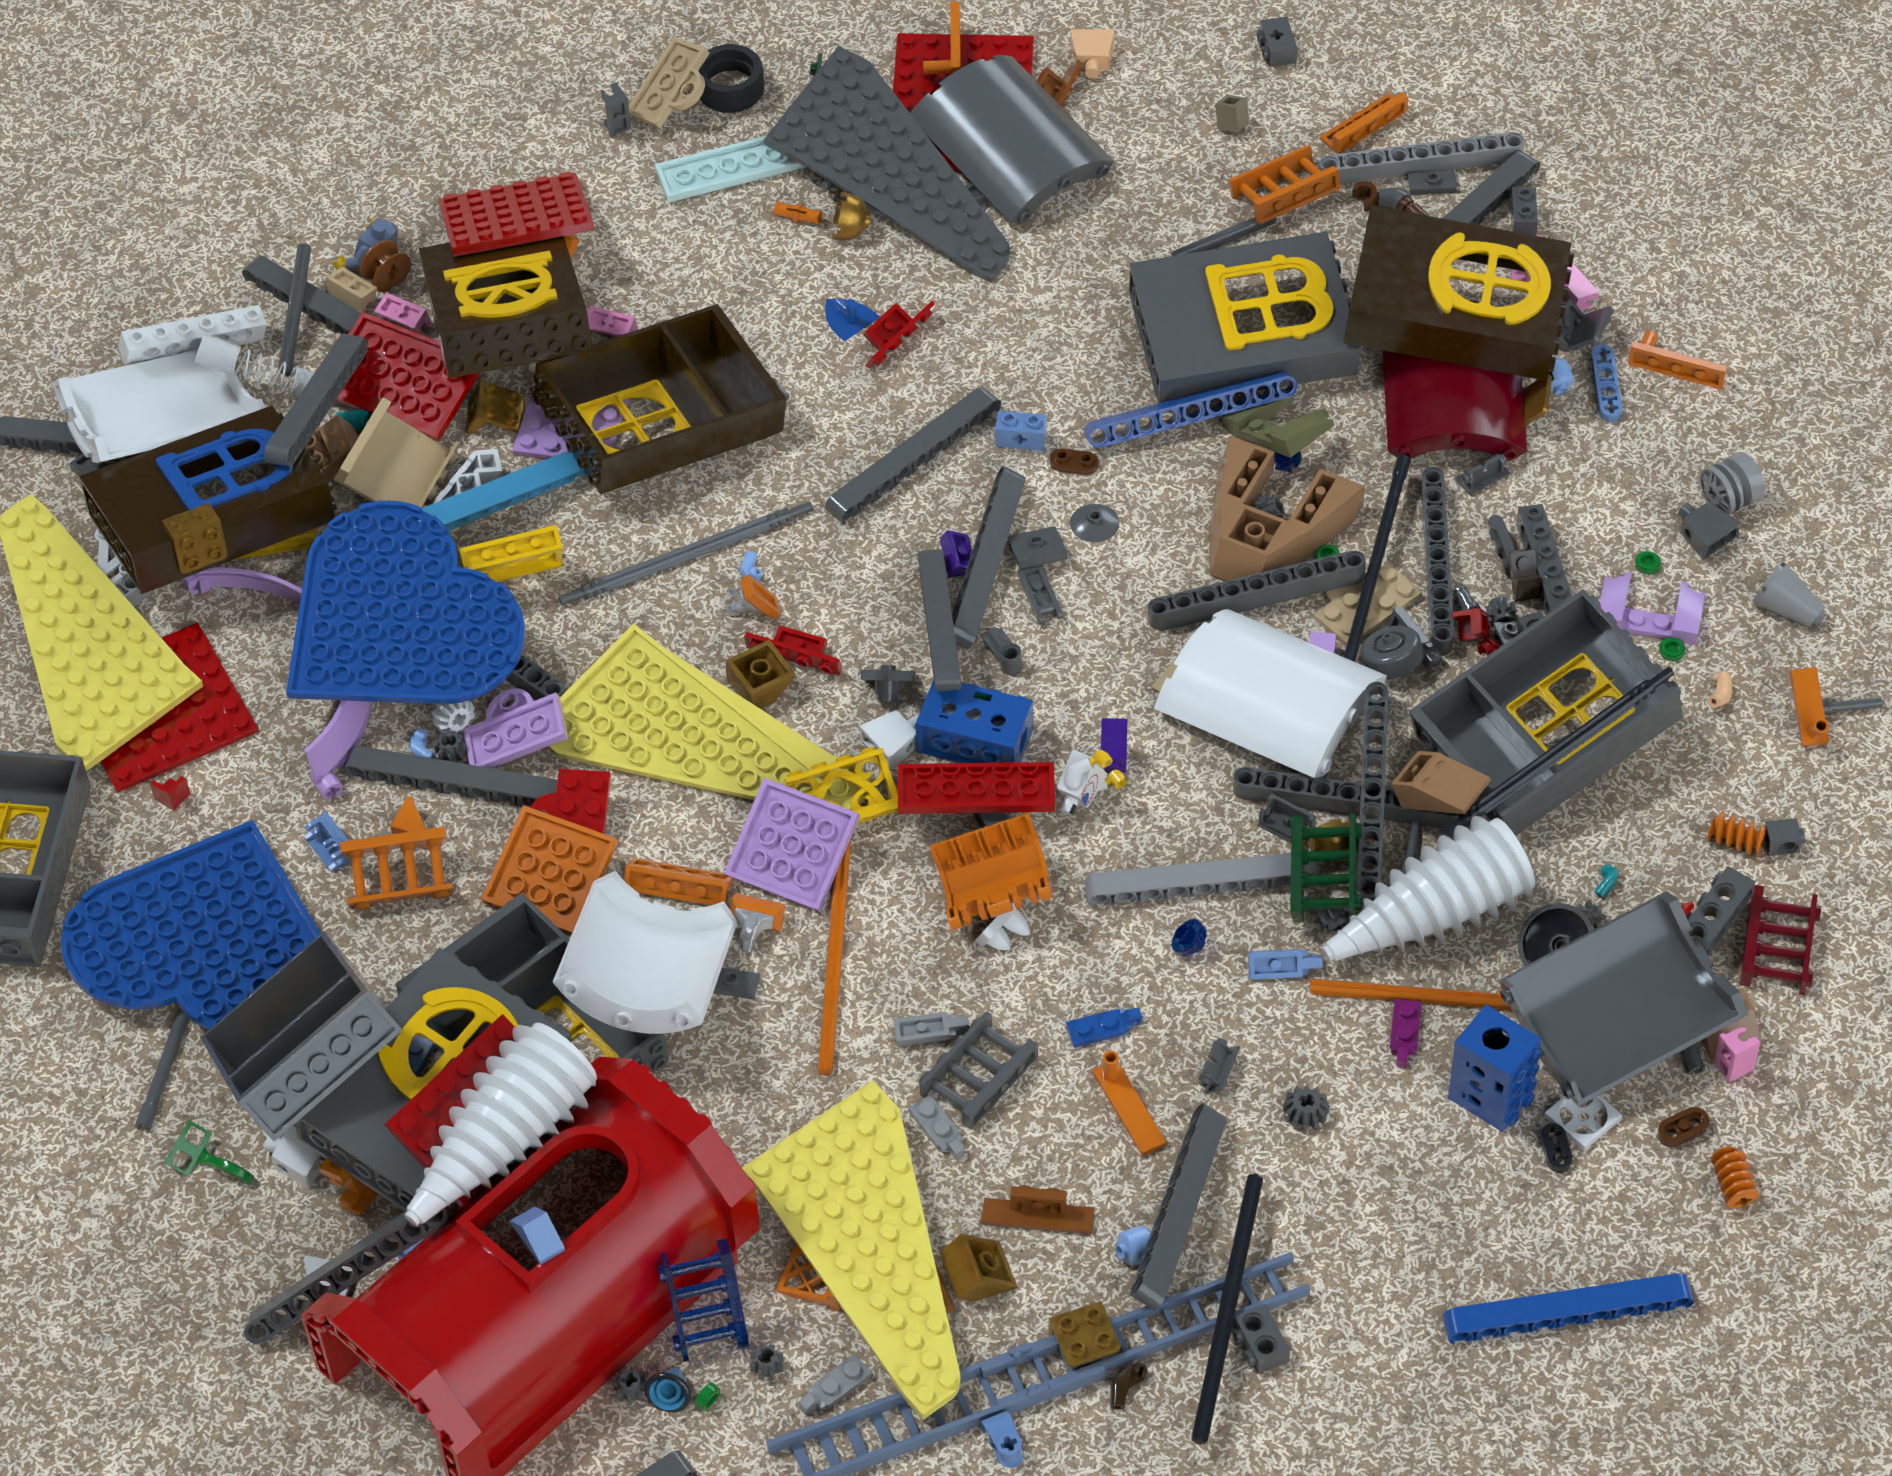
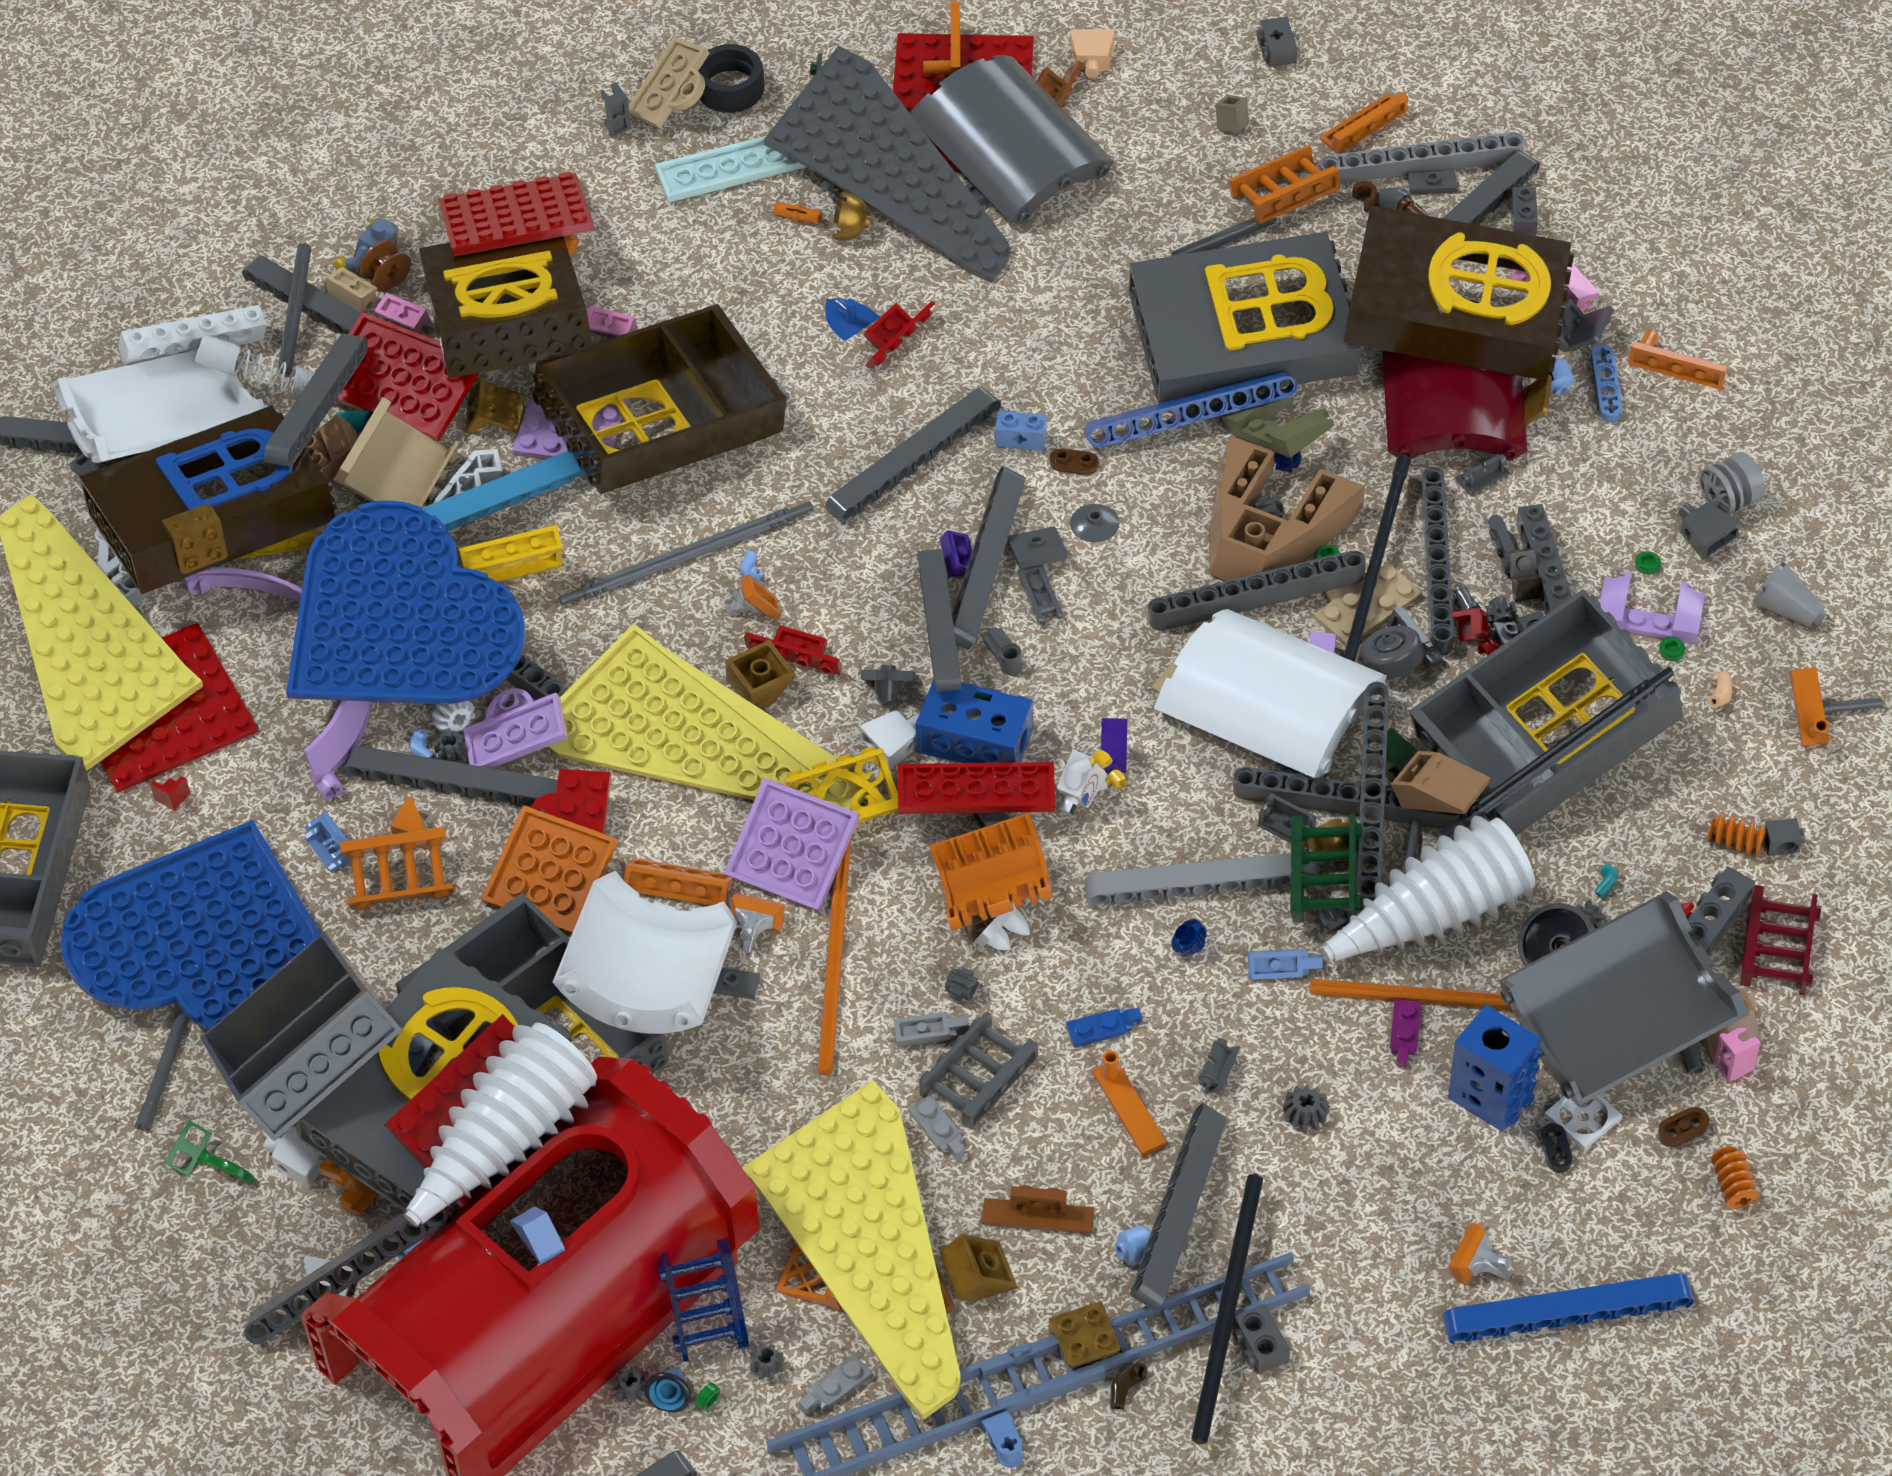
(961, 984): none -> dark grey gear
(1398, 754): none -> dark green slope
(1476, 1256): none -> piece

